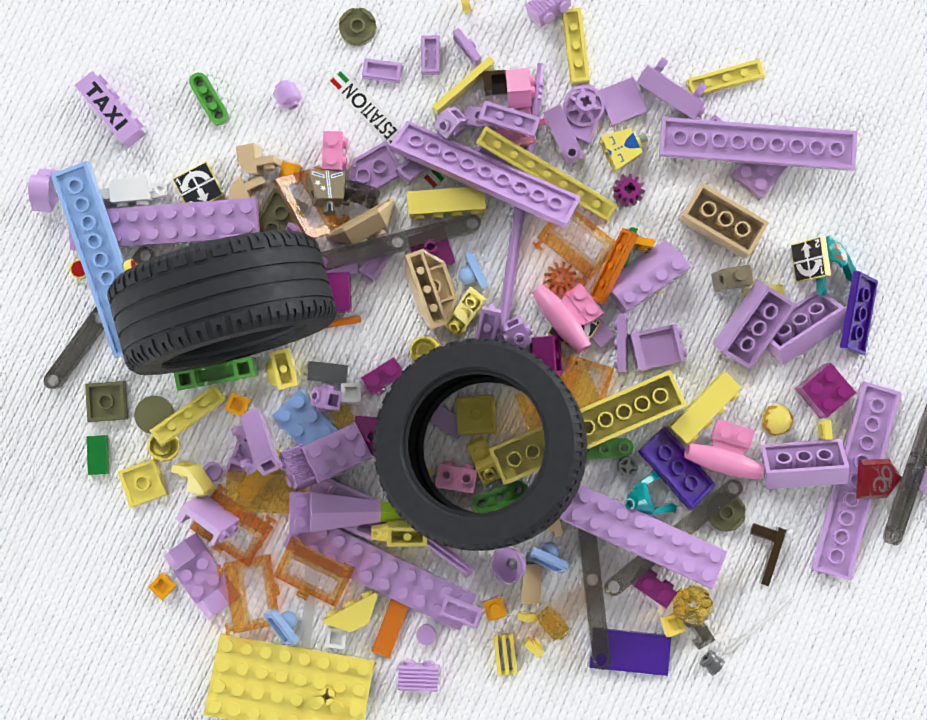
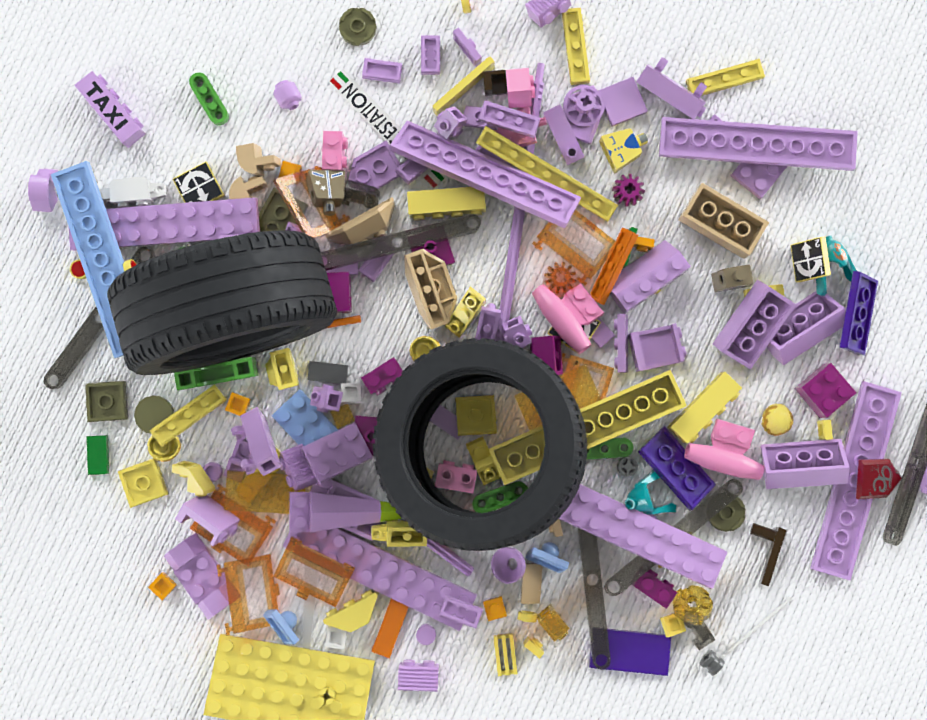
(472, 273): light blue tile -> none

